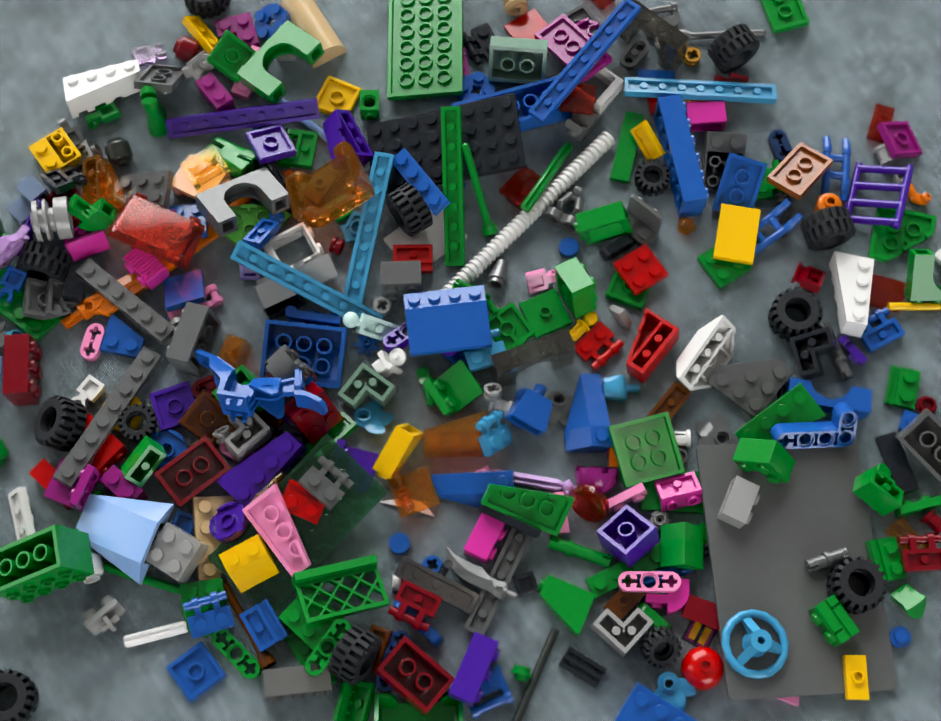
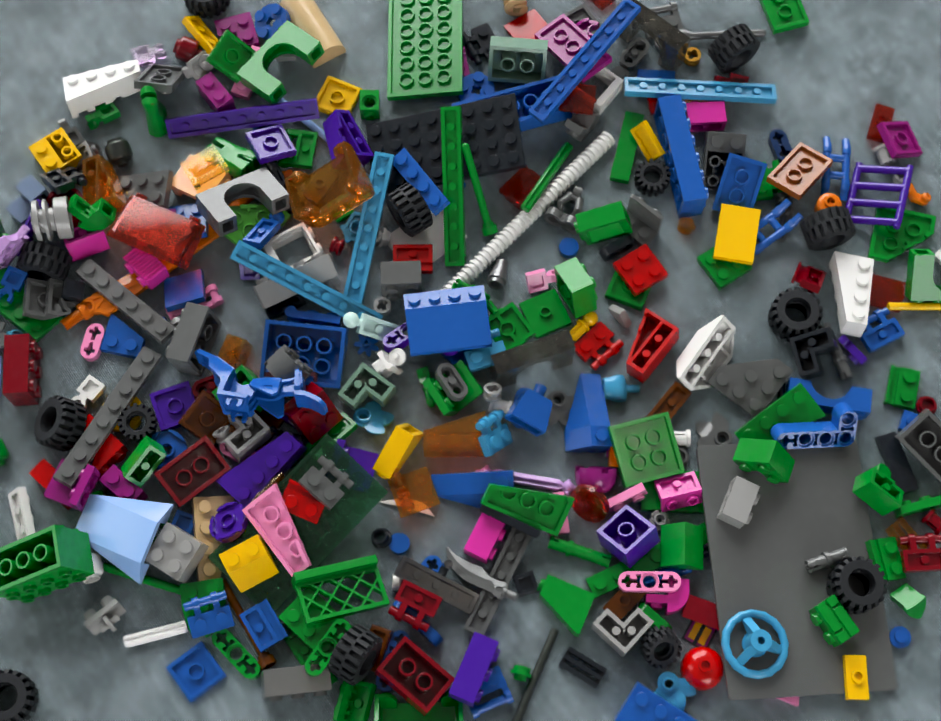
(381, 538): none -> black plate
(383, 237): none -> light grey plate
(452, 382): none -> dark grey plate

